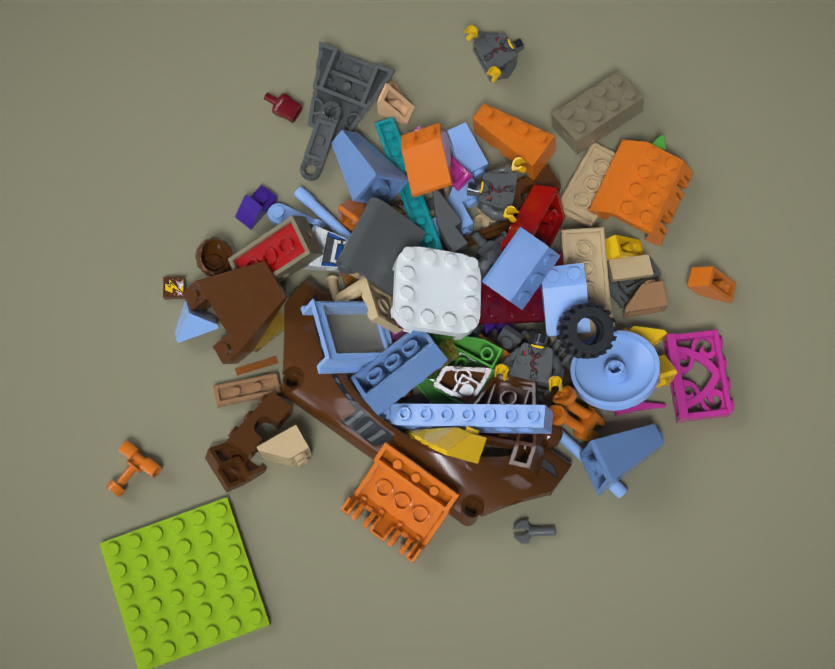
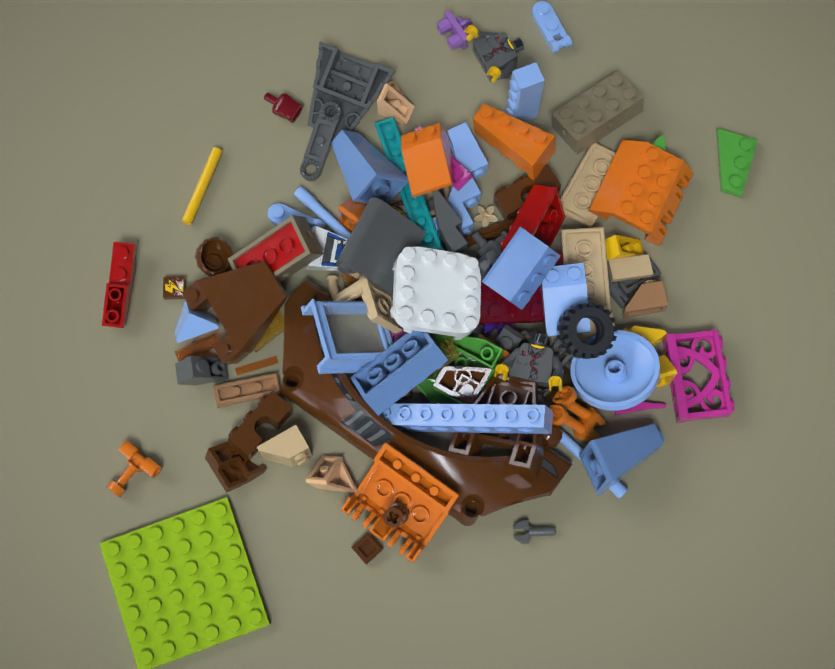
(120, 285): none -> red slope
(197, 348): none -> clear orange pin
(200, 370): none -> dark grey slope
(202, 186): none -> yellow piece
(255, 207): dark purple slope -> none
(332, 475): none -> light nougat slope
(367, 548): none -> reddish brown tile
(396, 508): none -> reddish brown bush
(452, 441): yellow wedge -> none
(457, 28): none -> medium lavender hips
(498, 191): dark grey torso -> none
(525, 92): none -> light blue wedge
(550, 26): none -> light blue plate
(711, 283): orange slope -> none
(735, 160): none -> bright green wing

